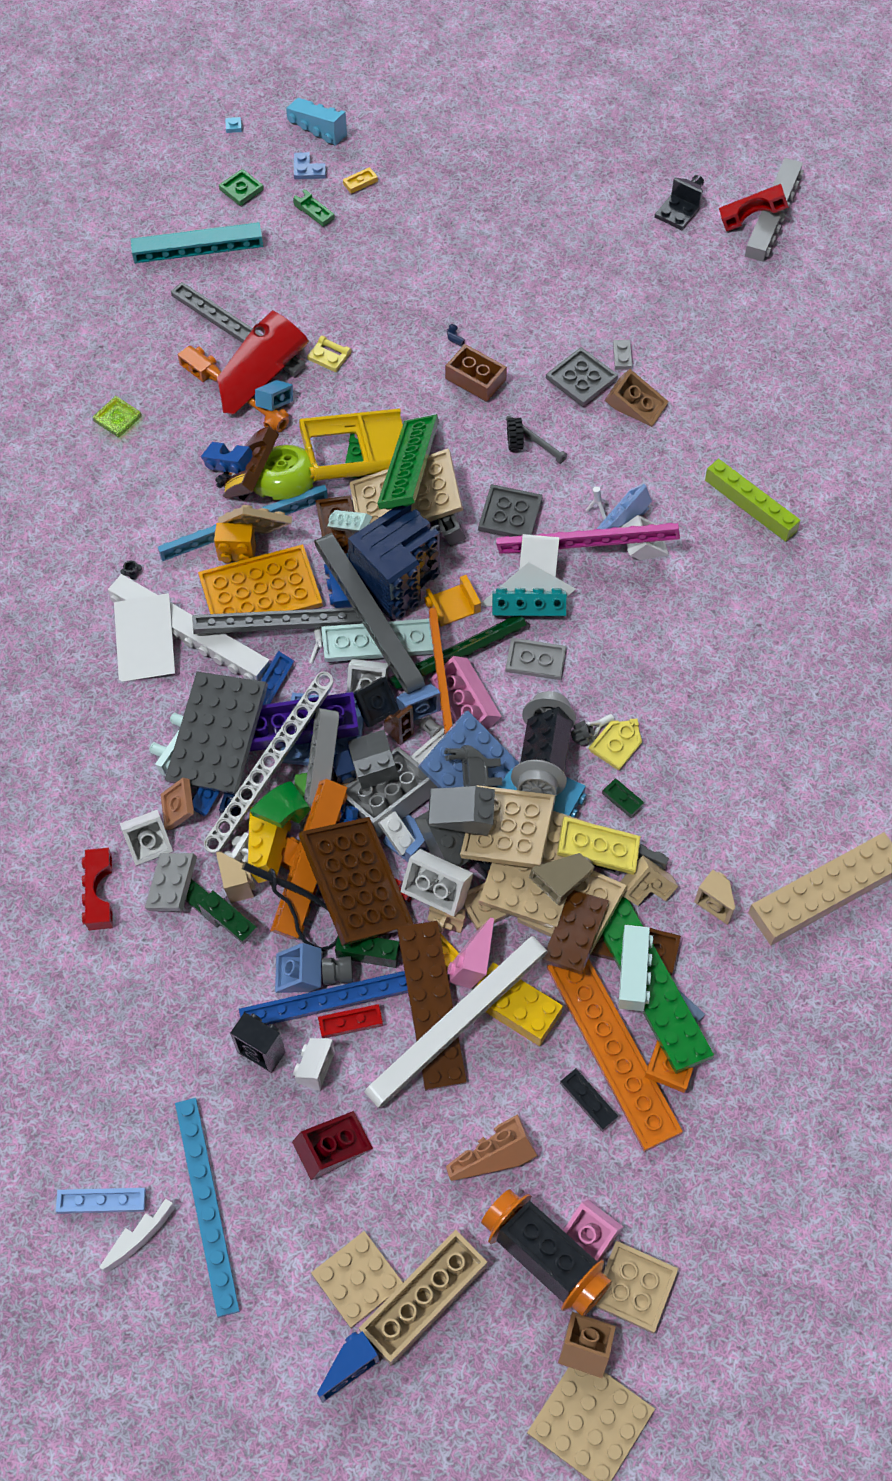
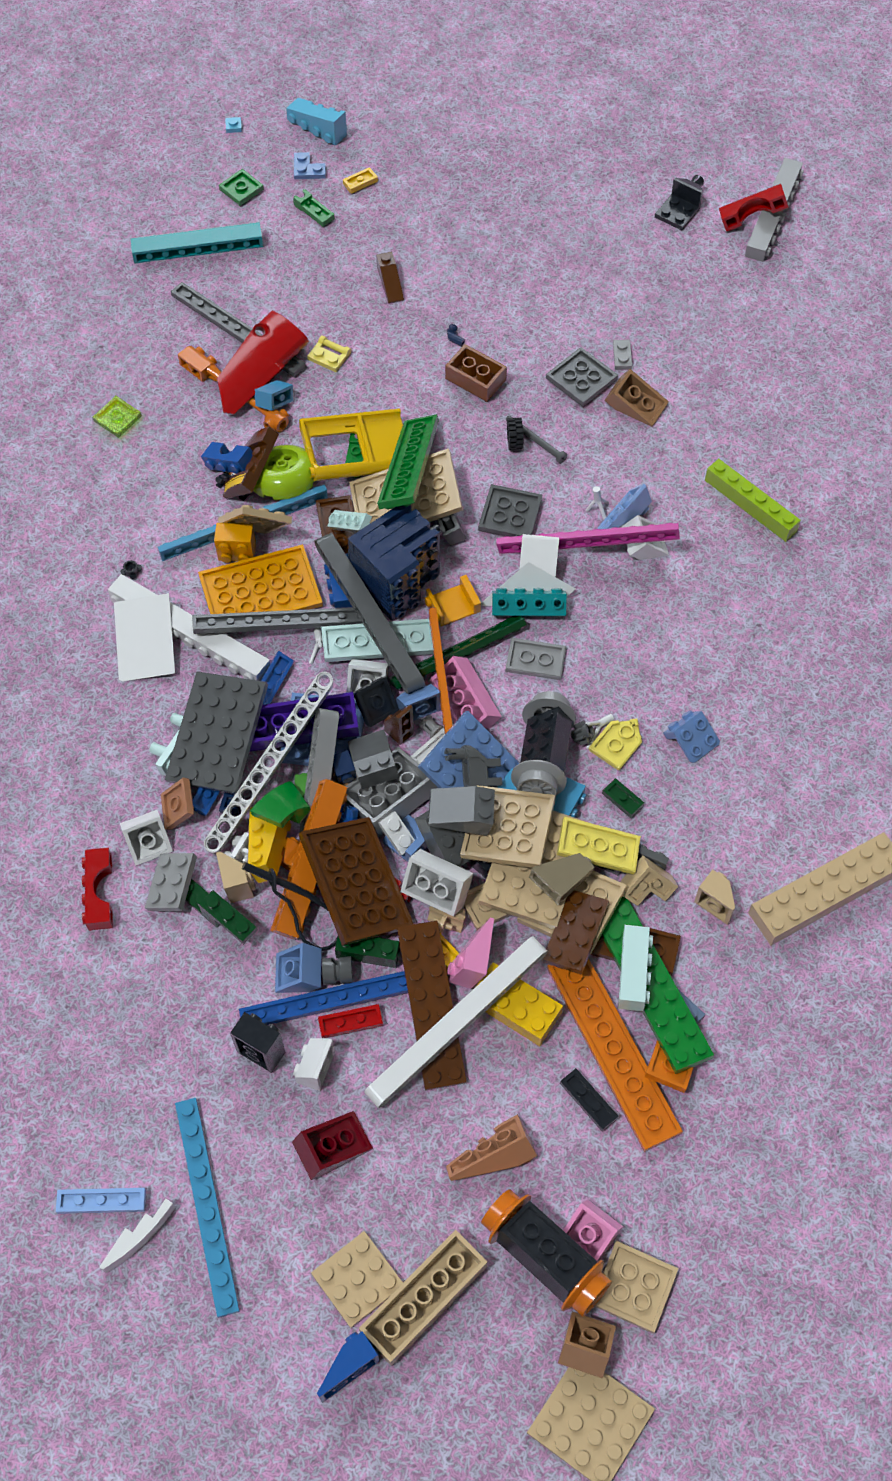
(389, 277): none -> reddish brown slope
(693, 735): none -> medium blue bracket

